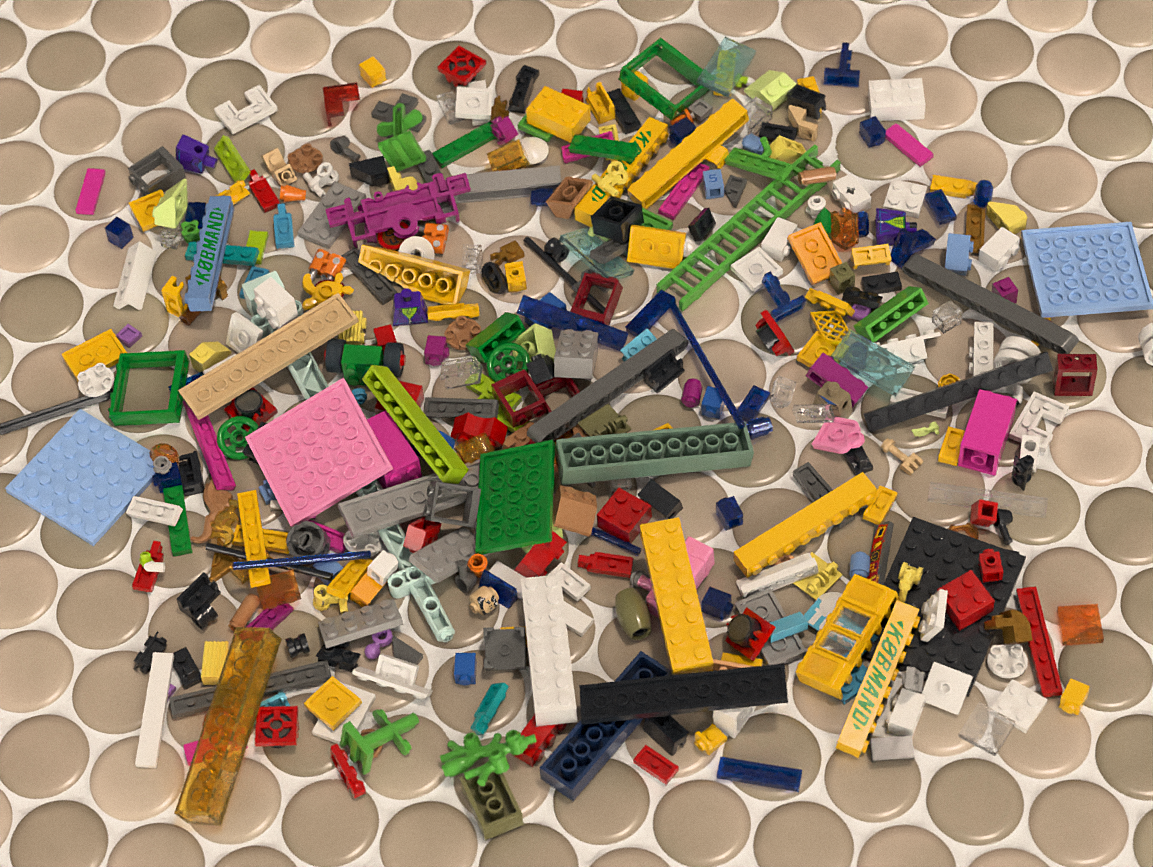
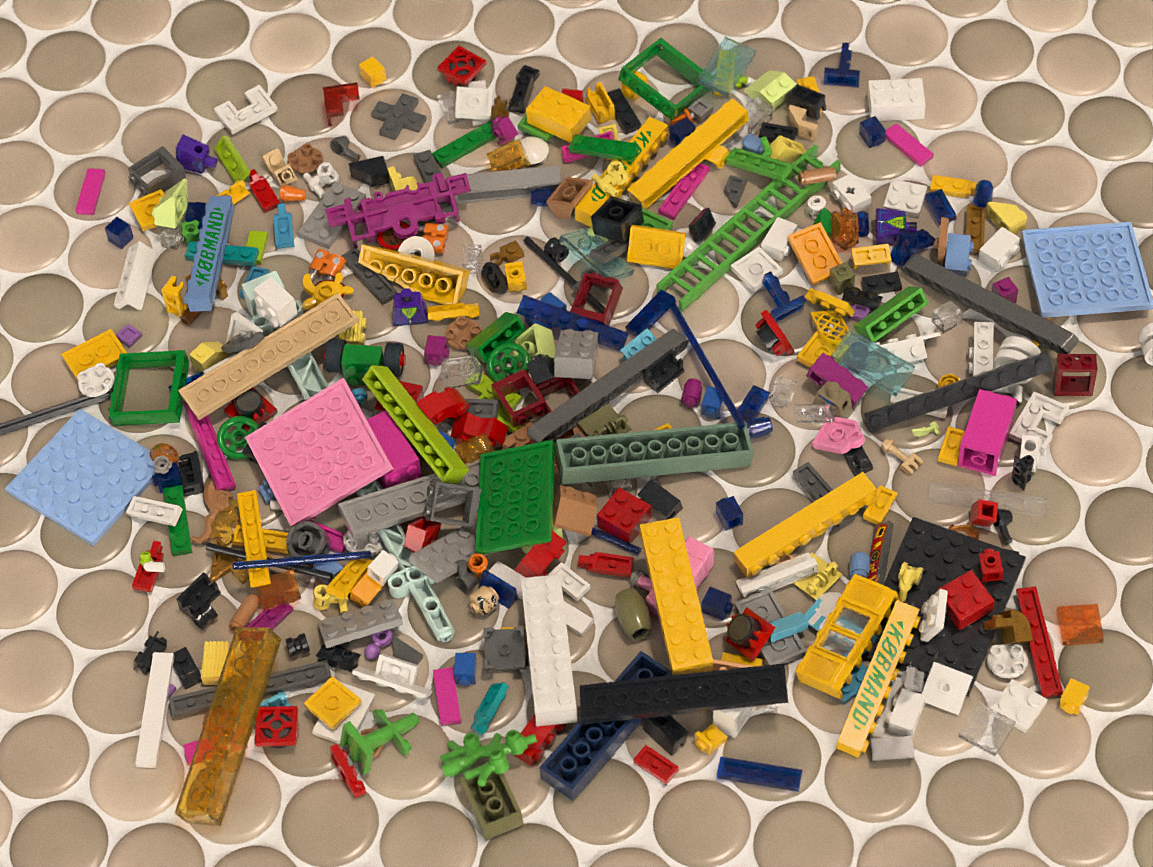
(240, 342): none -> dark grey hinge
(384, 335): red brick -> none
(402, 149): bright green piece -> none
(443, 405): none -> red brick
(447, 696): none -> dark pink tile
(713, 184): medium blue brick -> none
(940, 243): none -> medium nougat plate

